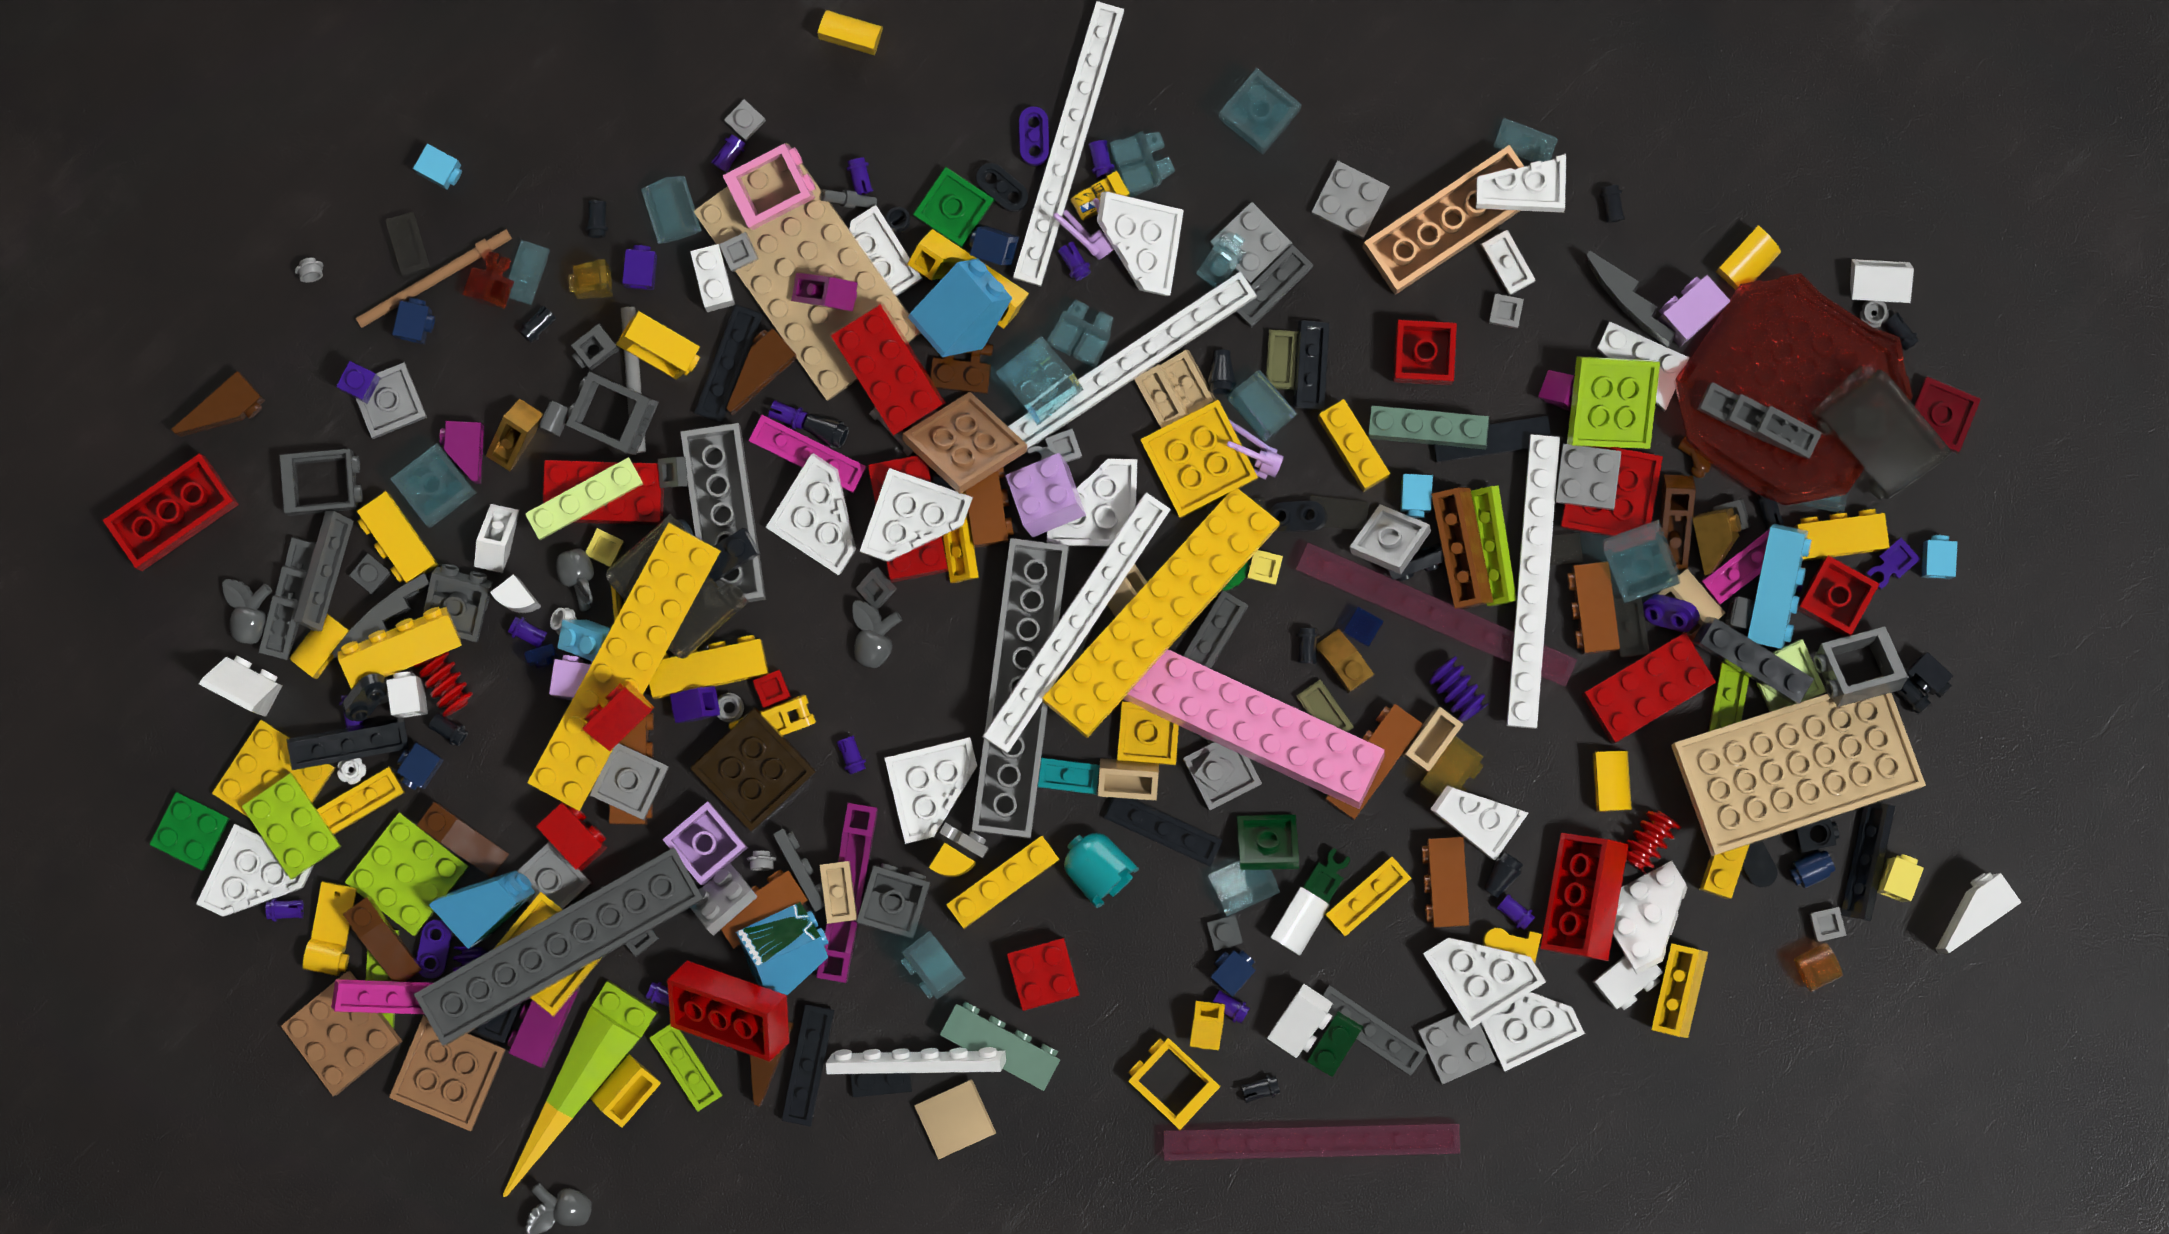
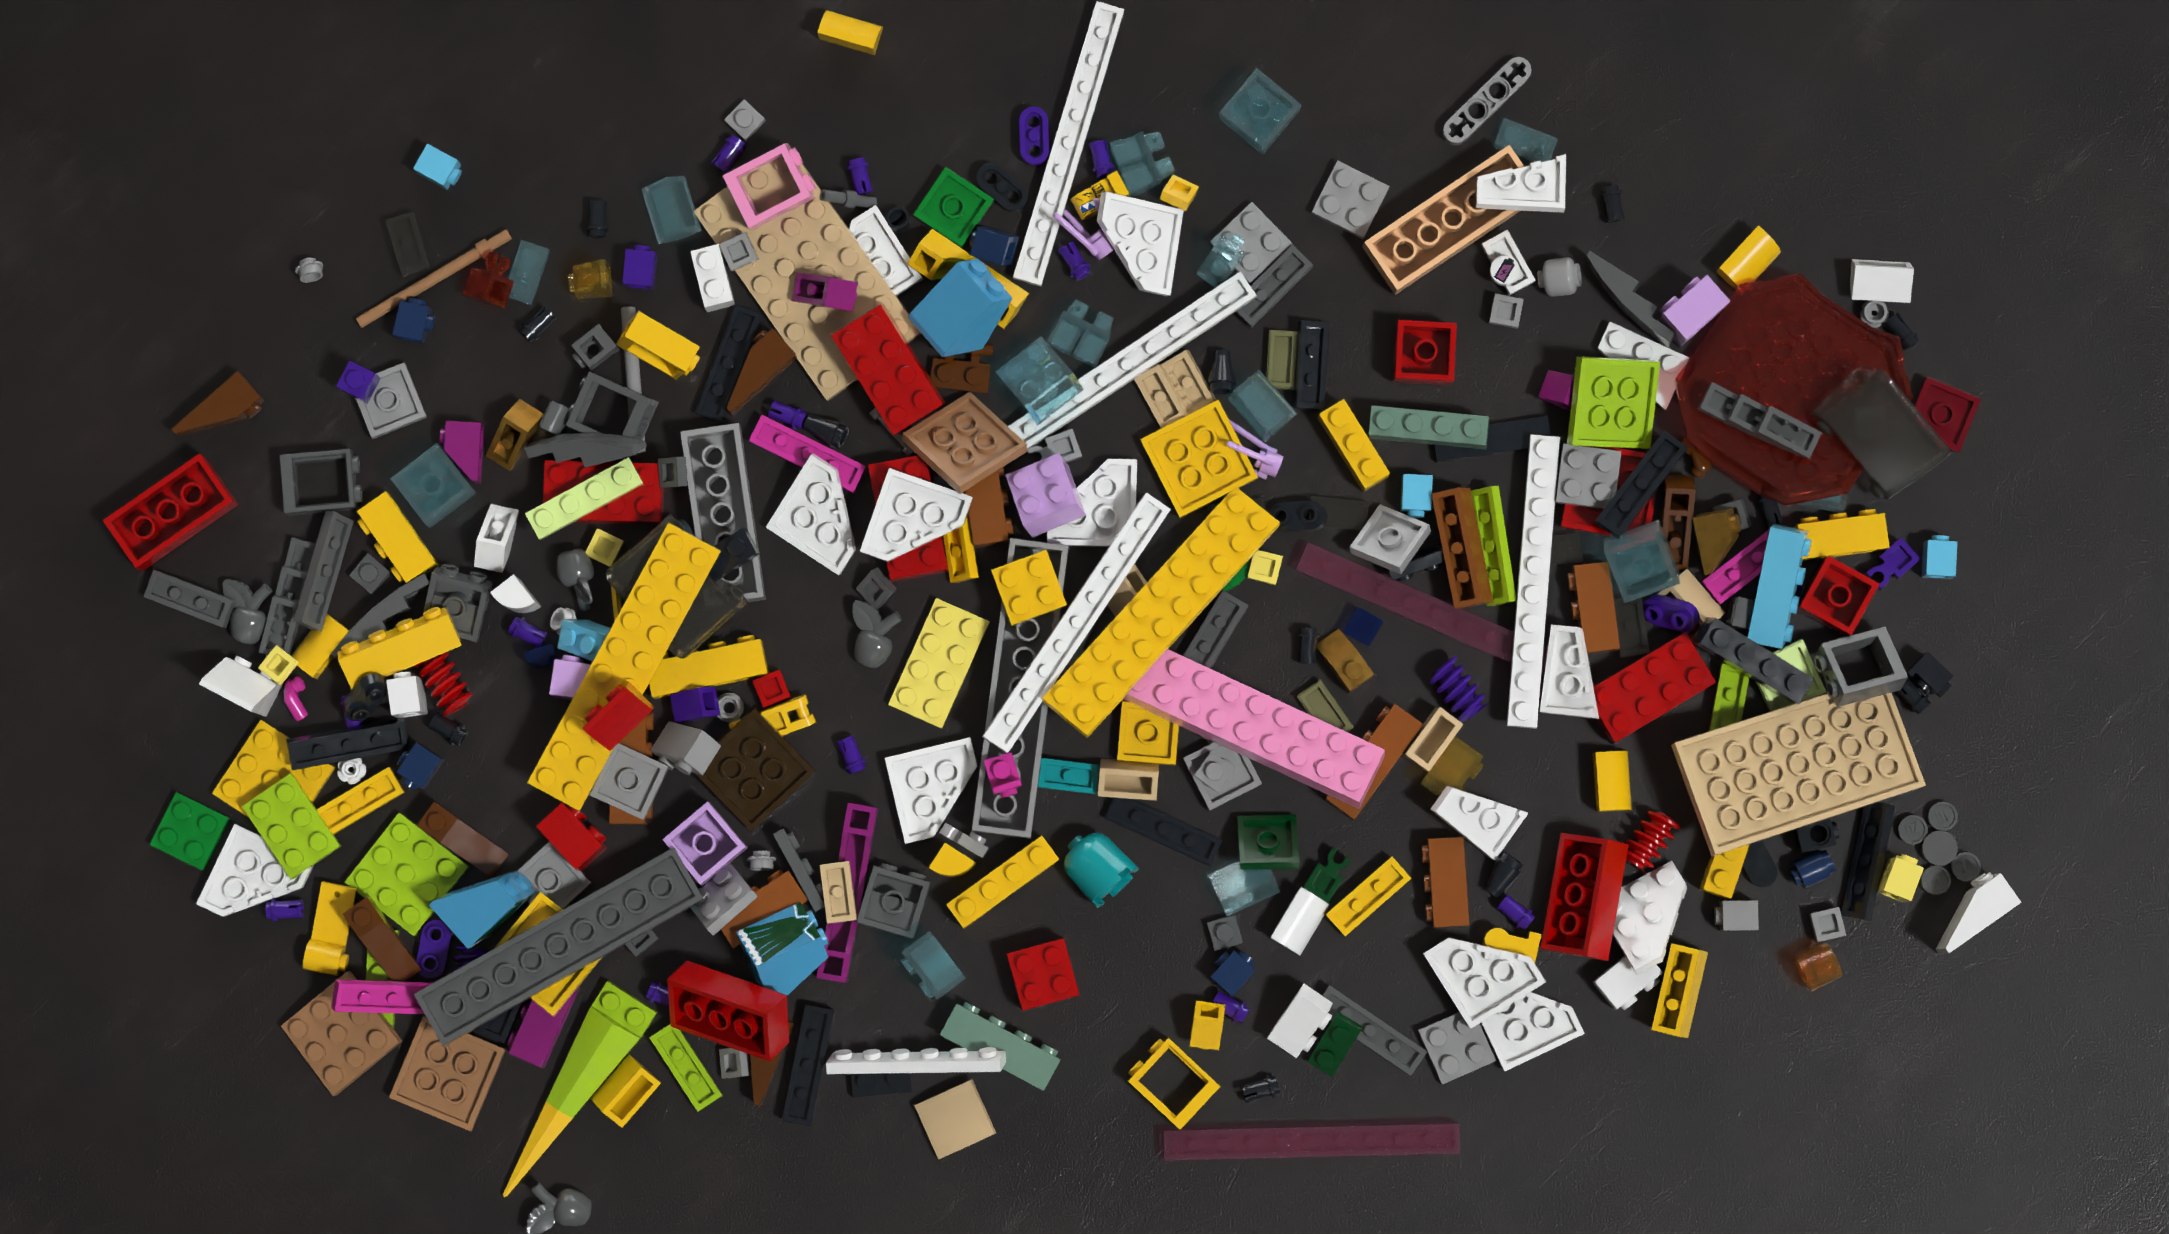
(189, 598): none -> dark grey plate
(278, 665): none -> light yellow slope
(292, 699): none -> dark pink arm
(591, 447): none -> dark grey slope
(685, 748): none -> light grey brick
(734, 1063): none -> light grey plate
(939, 663): none -> light yellow plate
(1003, 775): none -> dark pink bracket
(1029, 587): none -> yellow plate
(1179, 192): none -> yellow plate
(1489, 103): none -> light grey beam
(1504, 270): none -> white tile
(1560, 276): none -> light grey head
(1567, 675): none -> white wing
(1641, 485): none -> black plate
(1737, 915): none -> light grey brick
(1939, 848): none -> dark grey piece

